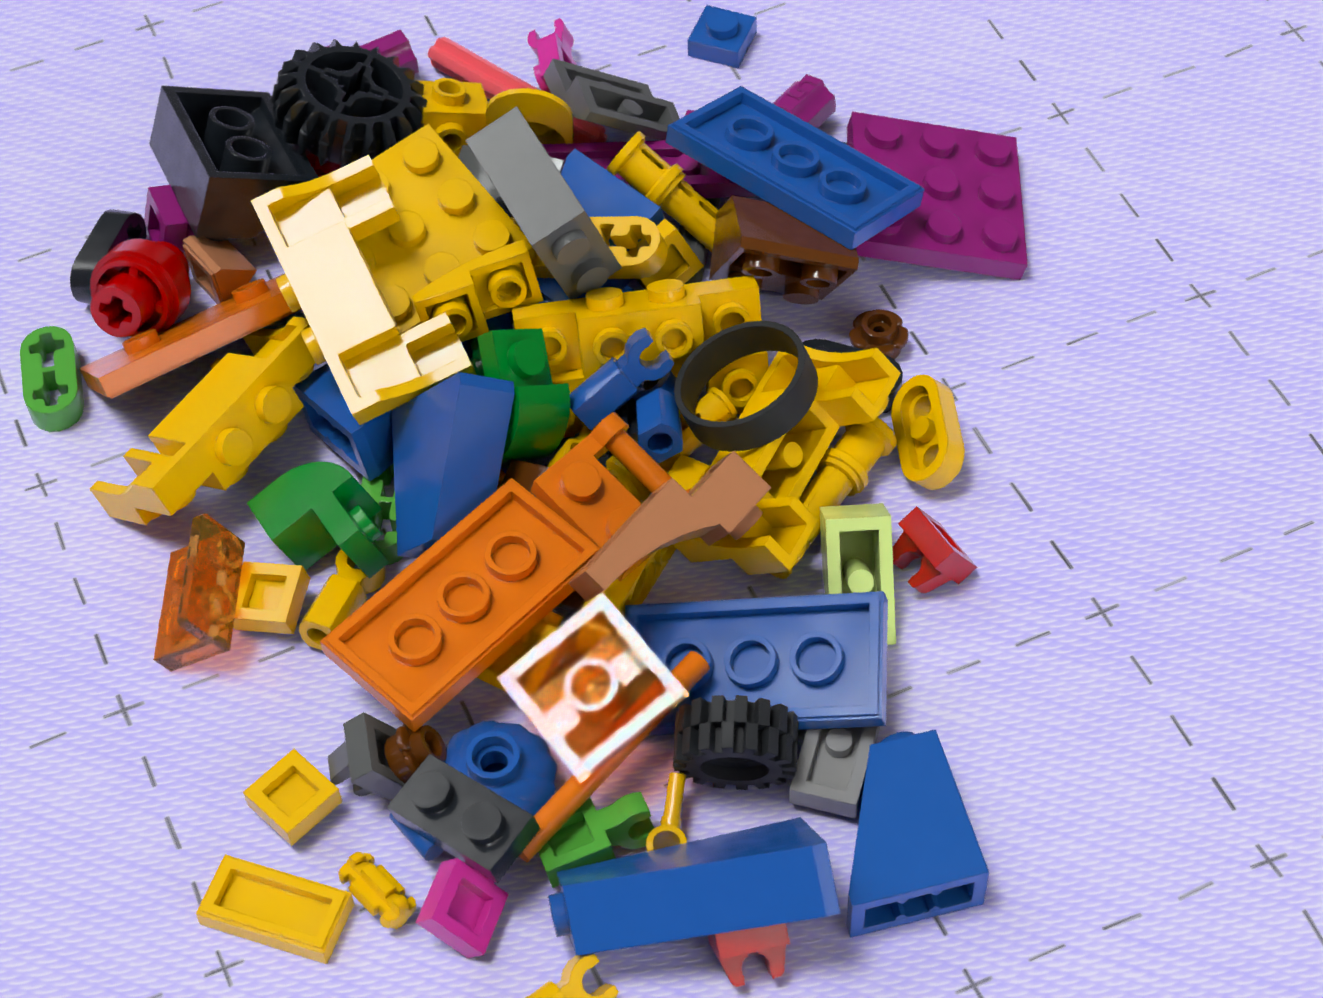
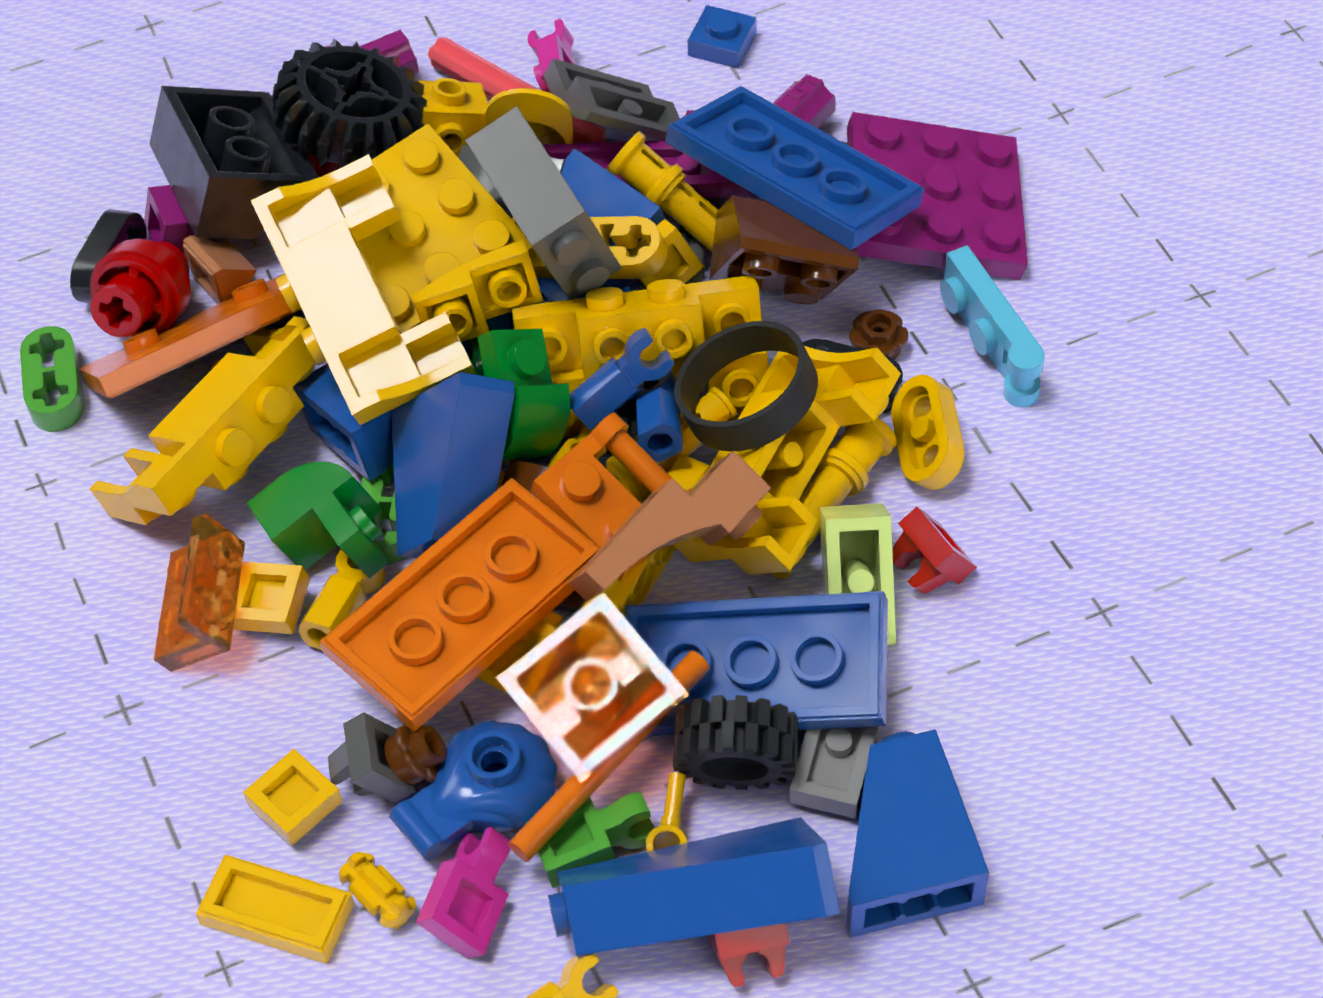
(464, 818): black plate -> none
(993, 326): none -> medium azure plate

